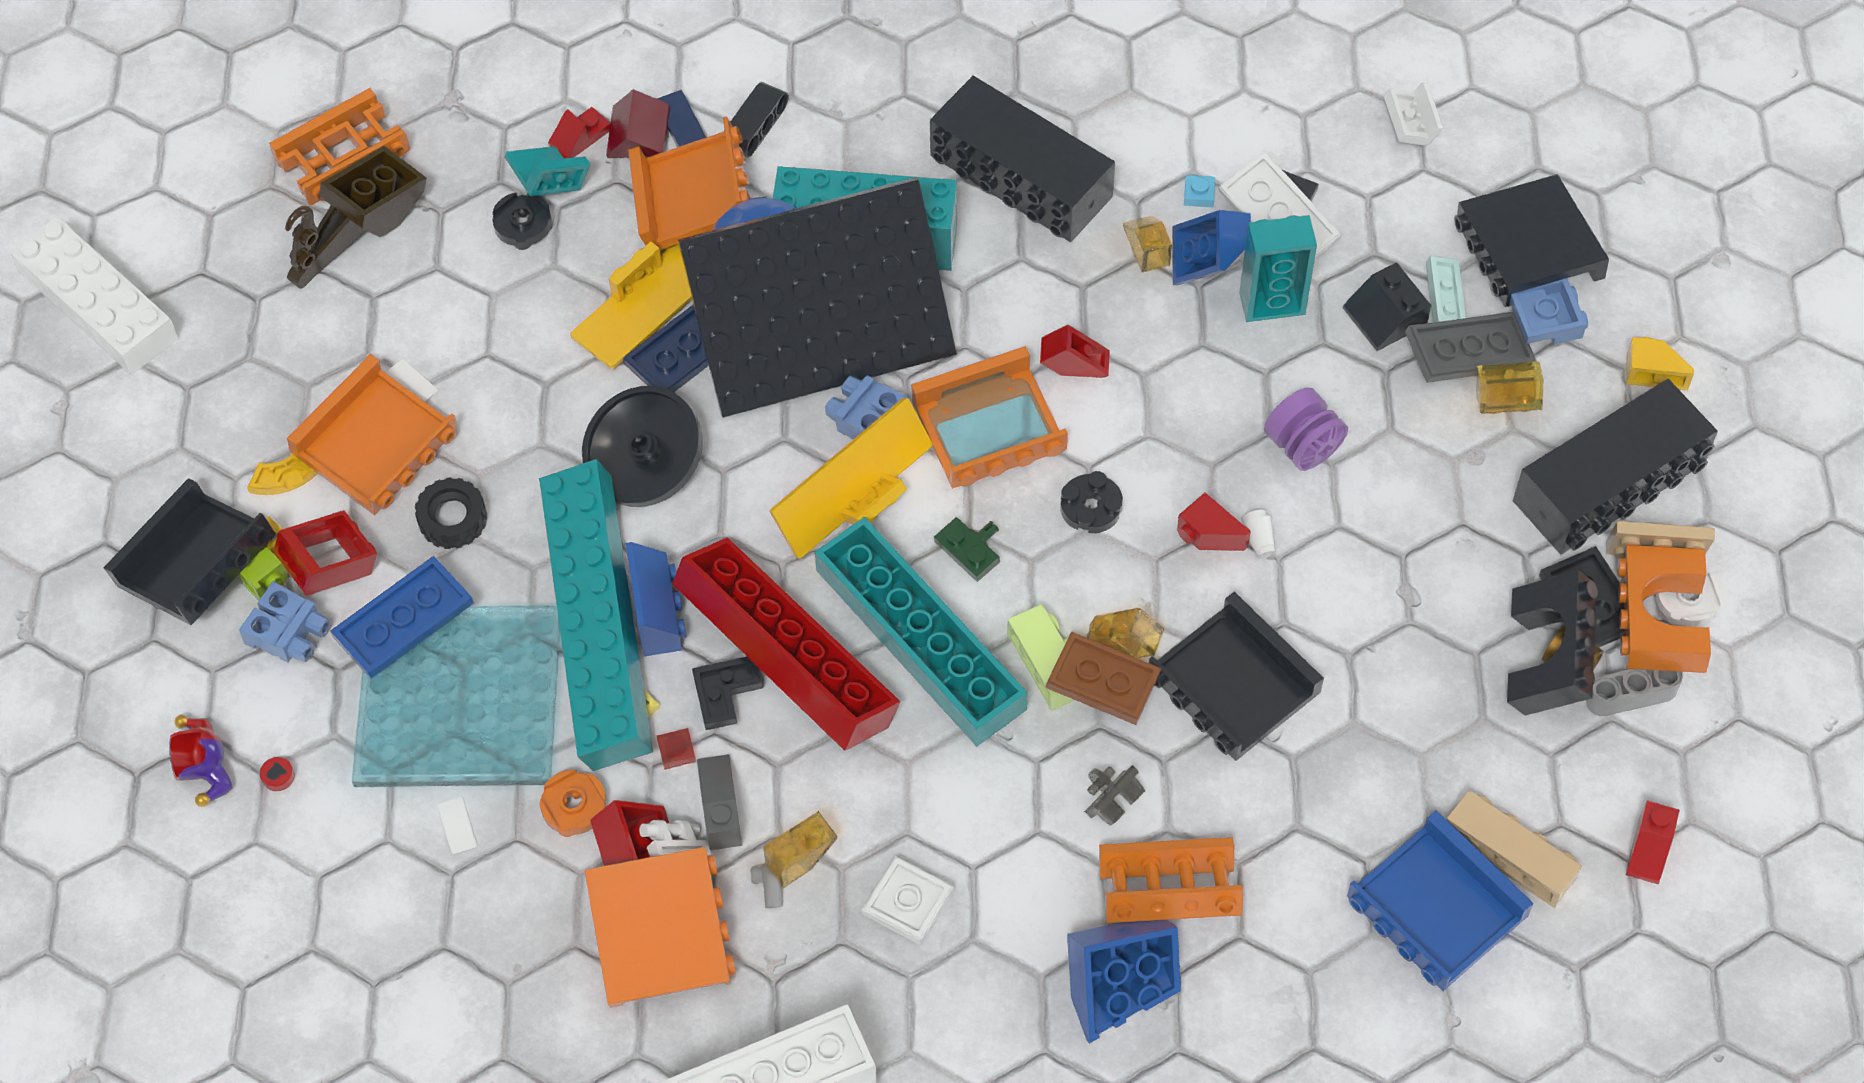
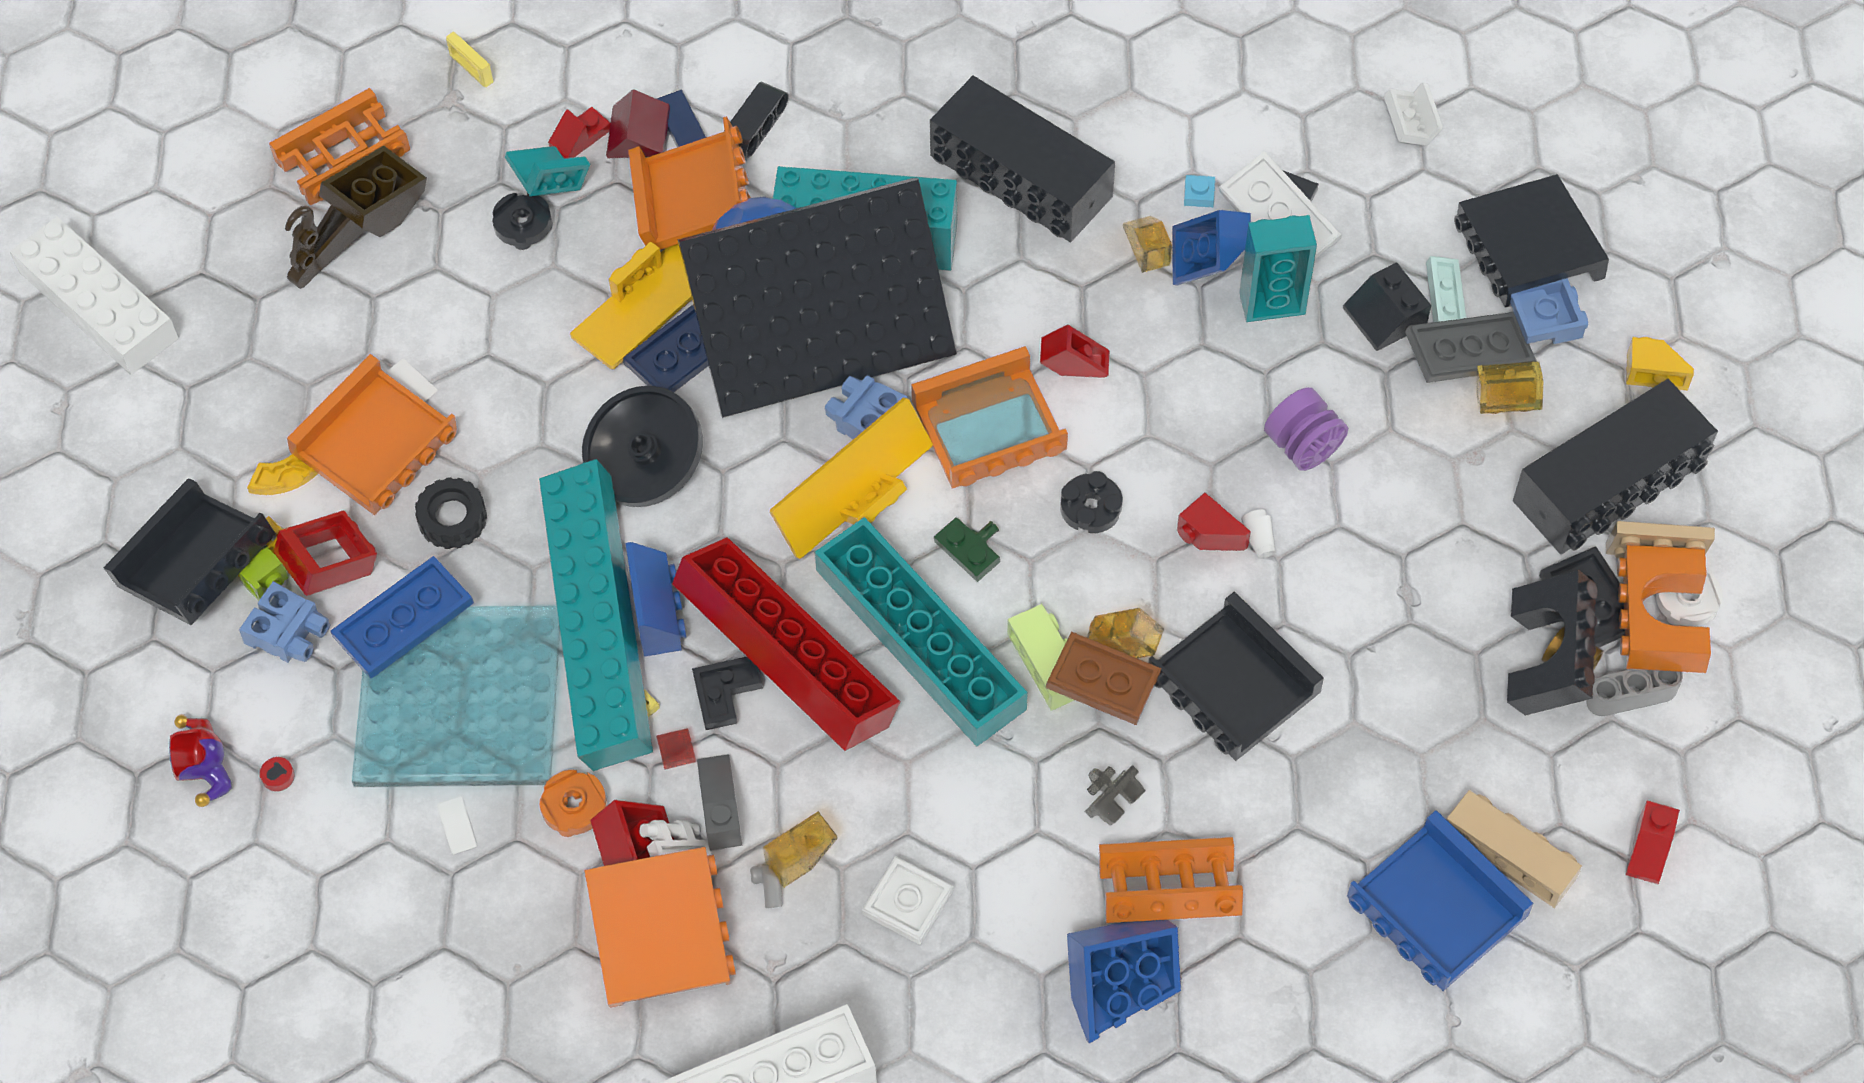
(469, 59): none -> light yellow tile

